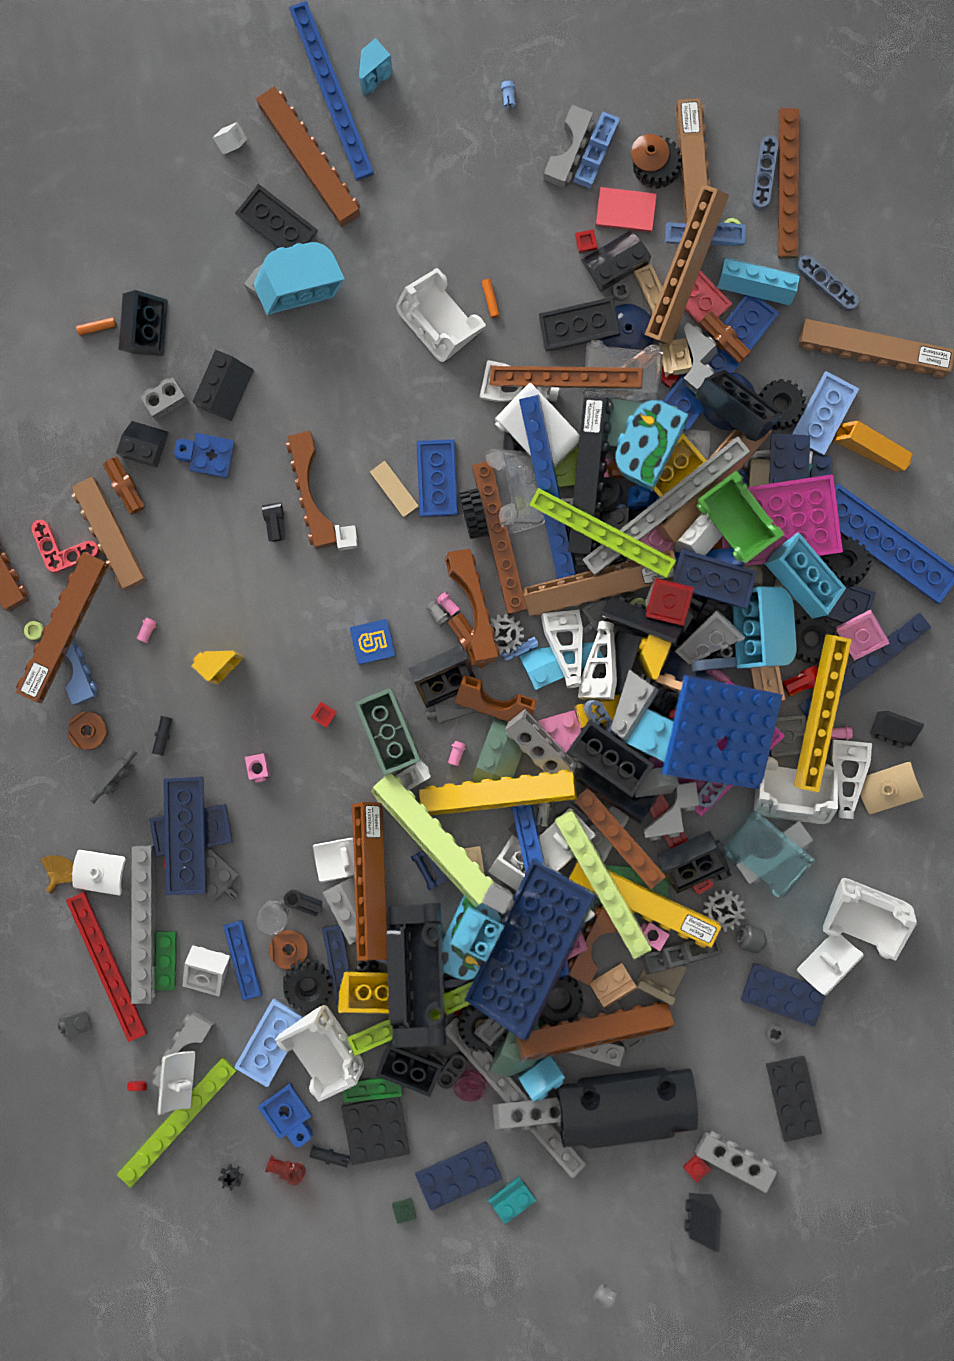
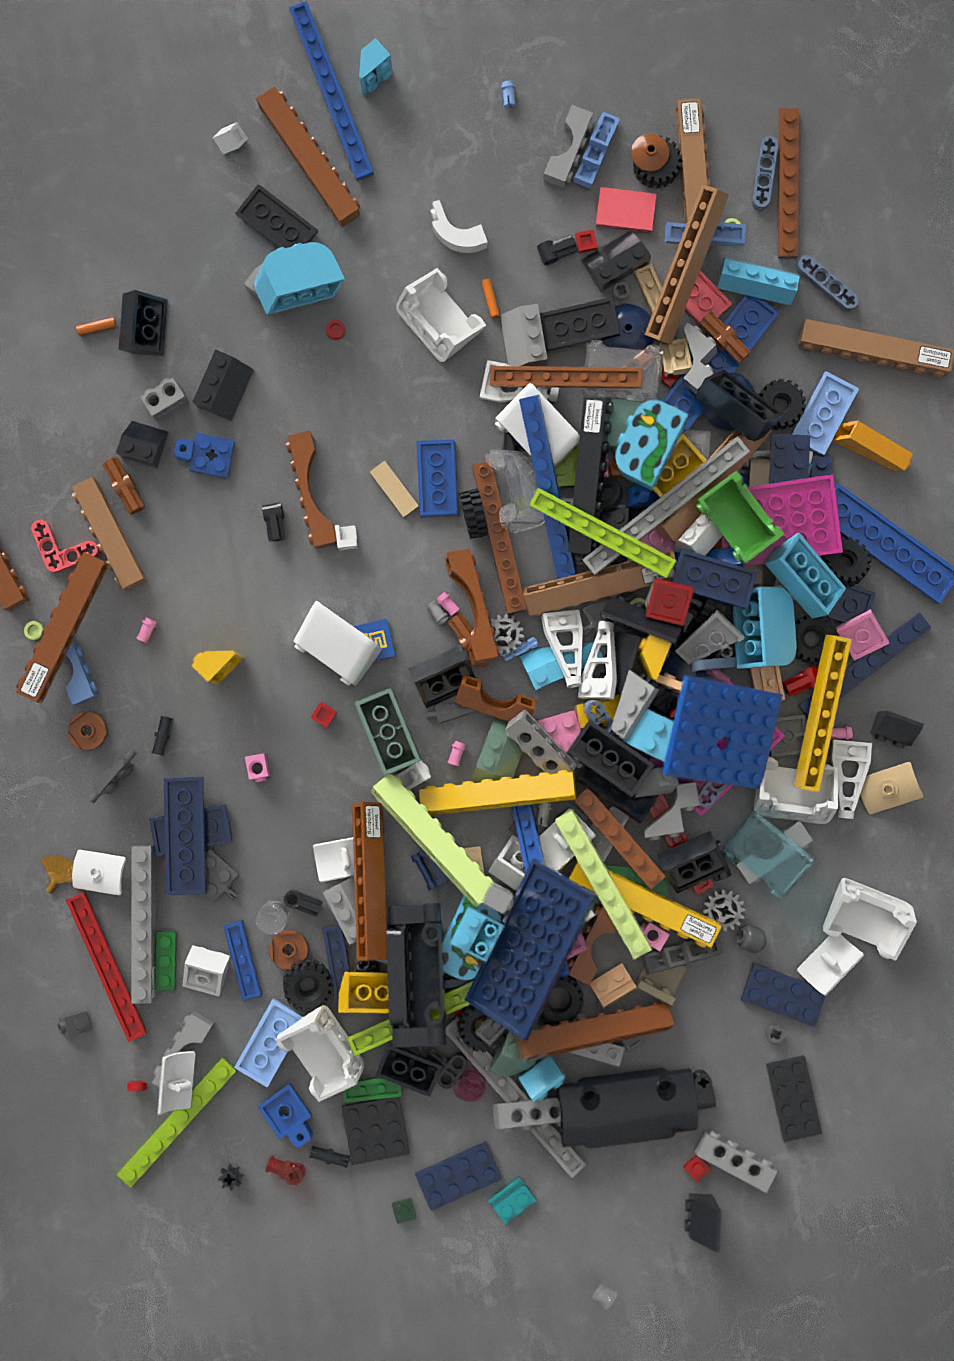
(335, 330): none -> red tile
(336, 644): none -> white windscreen
(457, 239): none -> white arch
(524, 336): none -> light grey slope
(552, 251): none -> black piece
(704, 1091): none -> black piece

